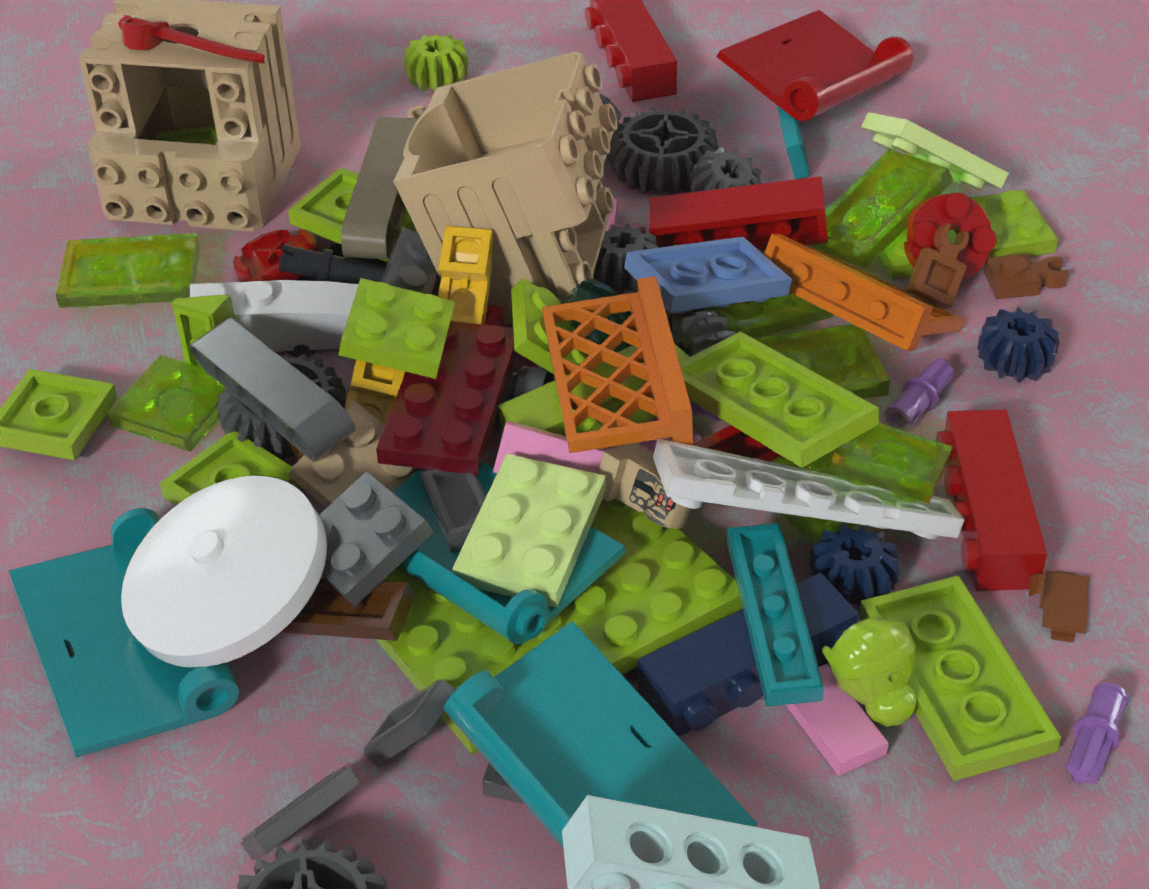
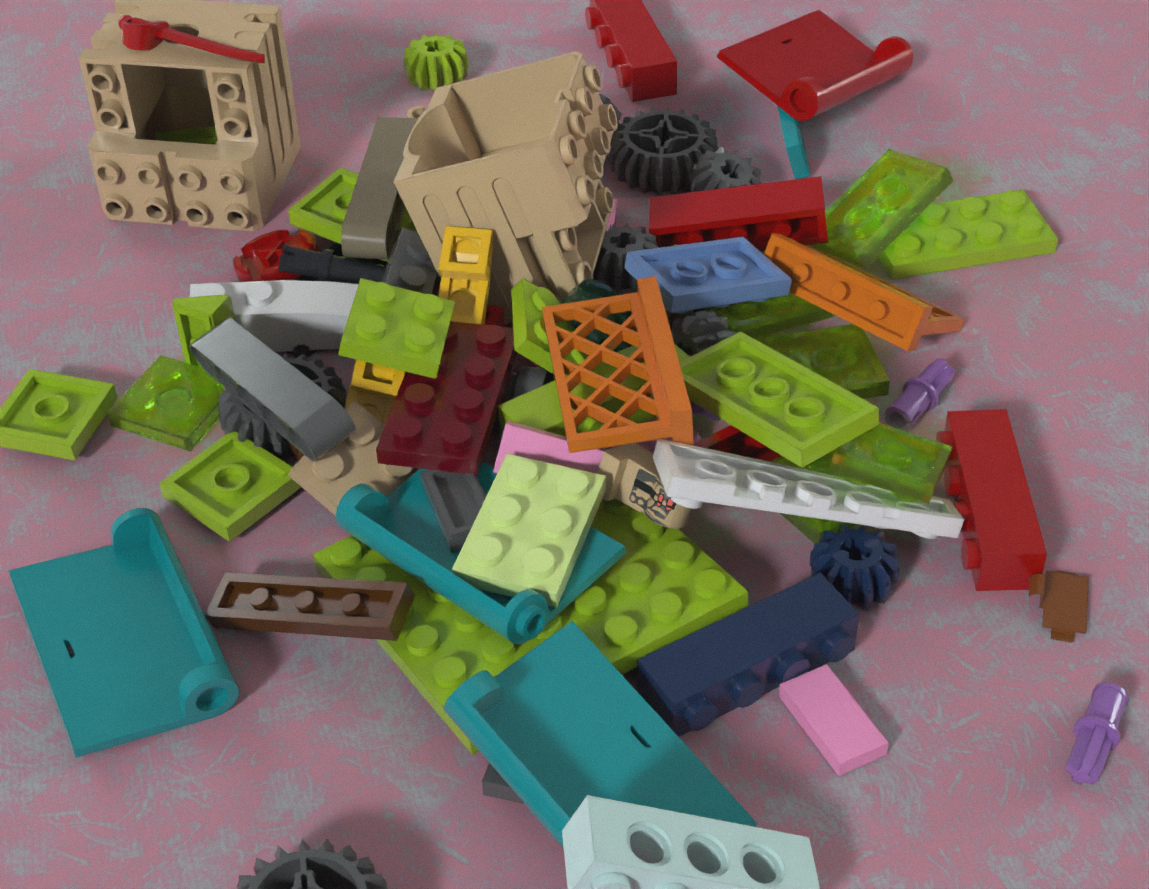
(127, 270): clear neon green plate -> none
(224, 571): white dish -> none
(299, 812): dark grey tile -> none
(368, 537): dark grey plate -> none
(408, 722): dark grey tile -> none
(774, 615): teal tile -> none
(874, 668): lime piece -> none
(920, 143): yellowish green plate -> none
(937, 270): dark orange plate -> none
(964, 216): red plate -> none
(965, 681): lime plate -> none
(1018, 344): dark blue gear -> none
(1020, 277): dark orange plate -> none

